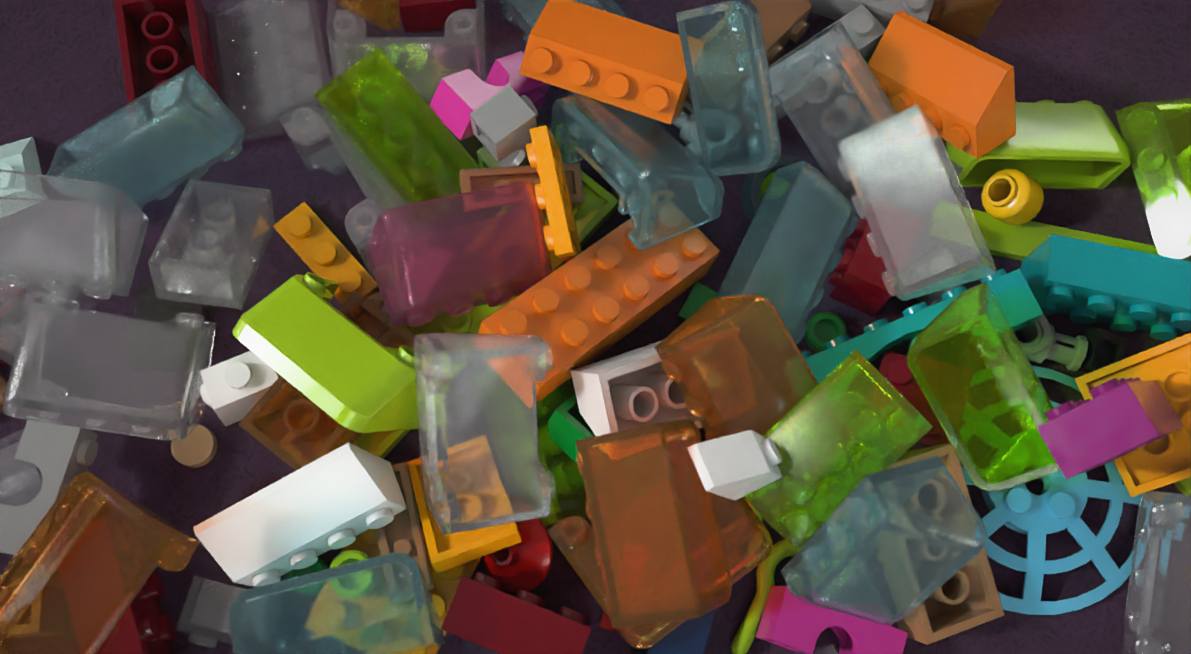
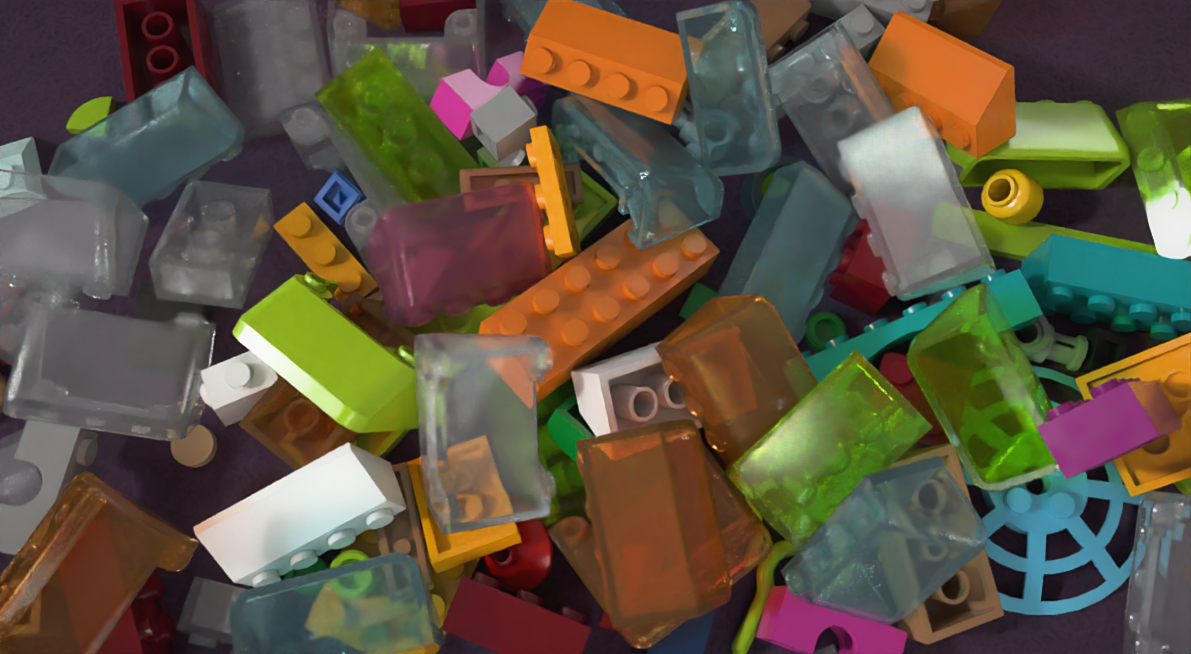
(90, 113): none -> lime tile
(339, 196): none -> blue tile
(736, 463): white slope -> none

